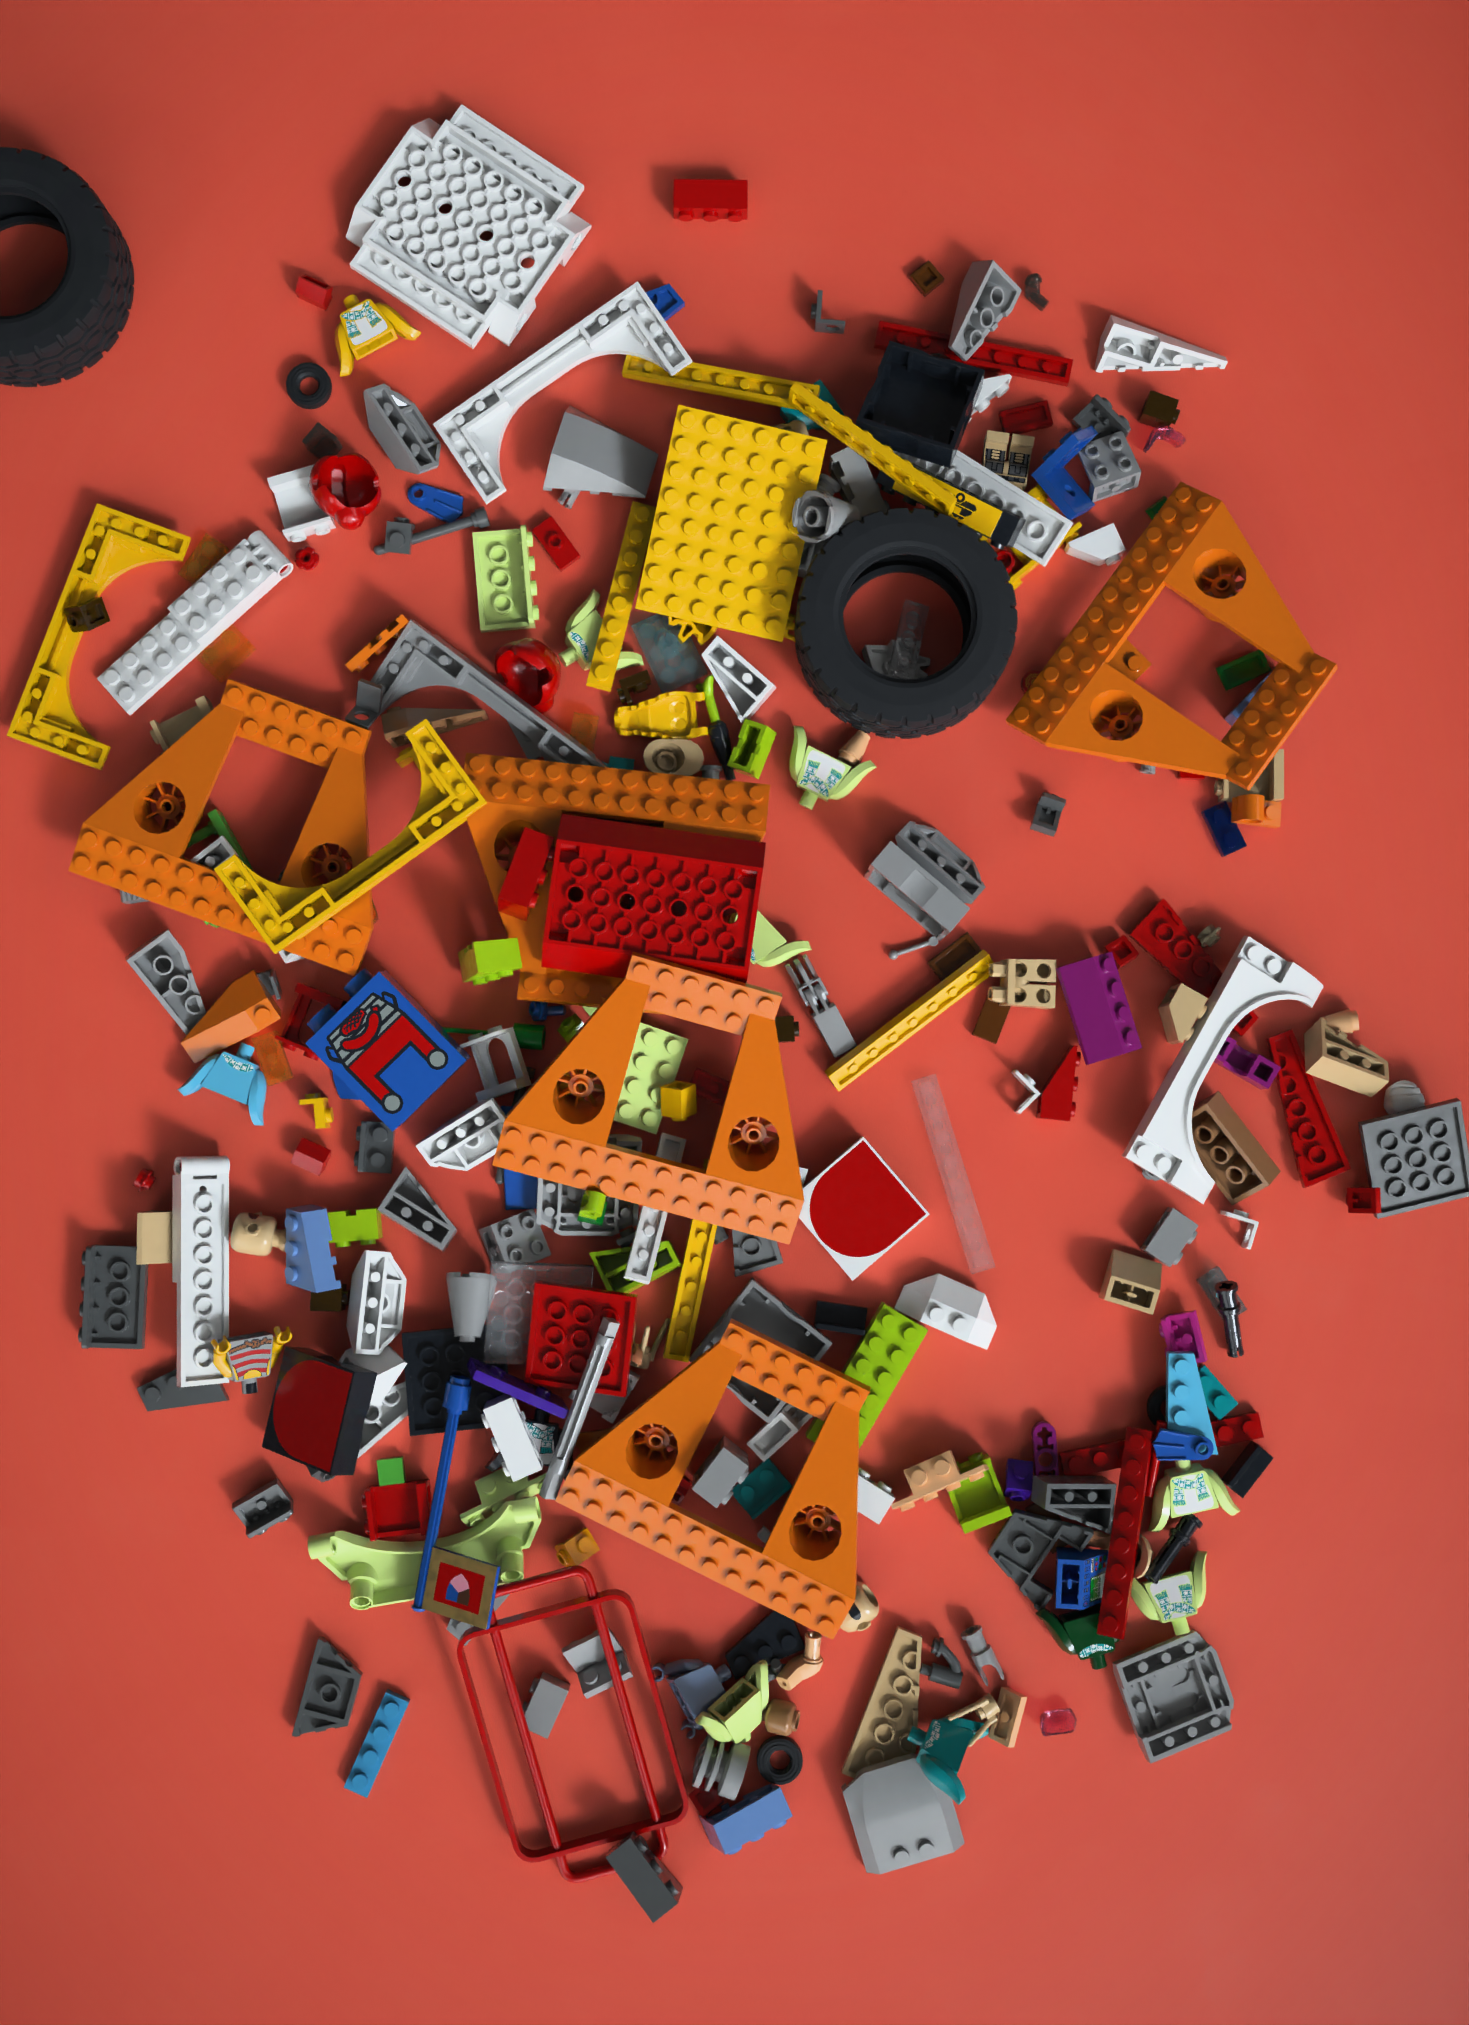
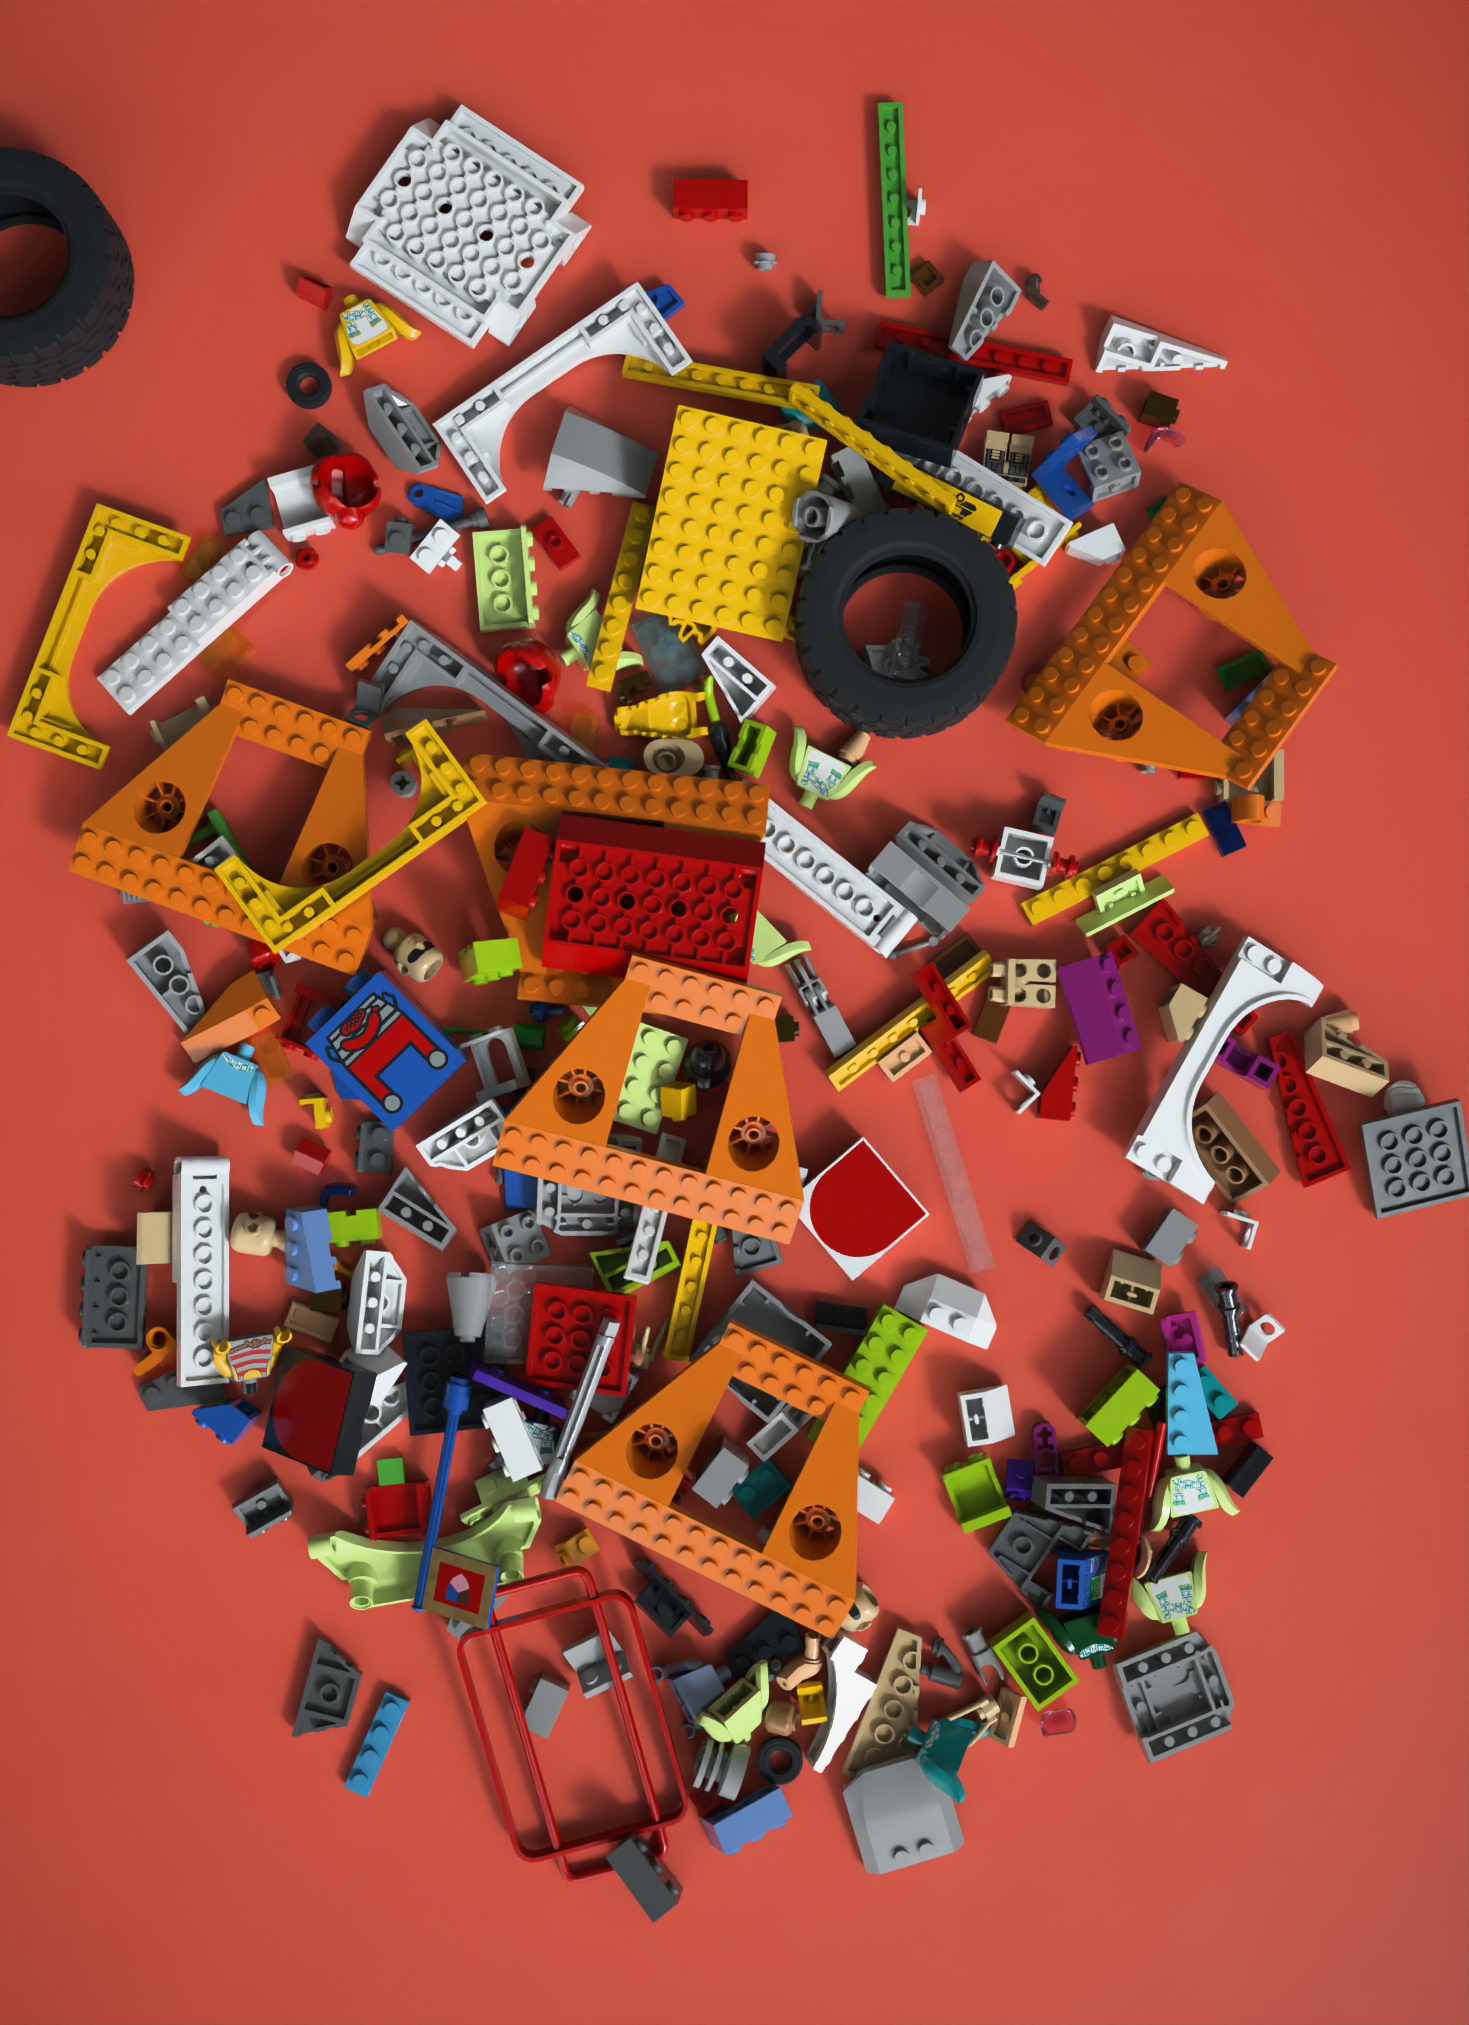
(87, 615): dark brown bracket -> none
(160, 1351): none -> orange plate
(227, 1418): none -> blue slope
(249, 512): none -> dark grey wing
(261, 955): none -> red head
(313, 1323): none -> light nougat tile
(336, 1188): none -> clear blue hair
(341, 1269): none -> light orange hand
(403, 789): none -> light grey wheel
(413, 954): none -> tan piece
(437, 548): none -> white hinge
(592, 1208): lime leg -> none
(665, 1605): none -> black bracket
(707, 1064): none -> black hat
(765, 261): none -> light grey plate
(800, 332): none -> black panel
(811, 1702): none -> yellow bracket
(834, 883): none -> white hinge
(846, 1696): none -> white arch
(894, 200): none -> bright green plate
(904, 1057): none -> light nougat plate
(917, 208): none -> white bracket
(935, 1475): light nougat bracket -> none
(948, 1024): none -> red bracket
(985, 1415): none -> white slope
(1022, 858): none -> white brick
(1033, 1660): none -> lime brick
(1041, 1243): none -> dark grey bracket
(1119, 1405): none -> lime brick
(1122, 898): none -> yellowish green bracket
(1126, 1345): none -> black pin
(1138, 856): none -> yellow plate
(1178, 1445): blue piece -> none
(1255, 1339): none -> white bracket
(1363, 1200): red bracket -> none

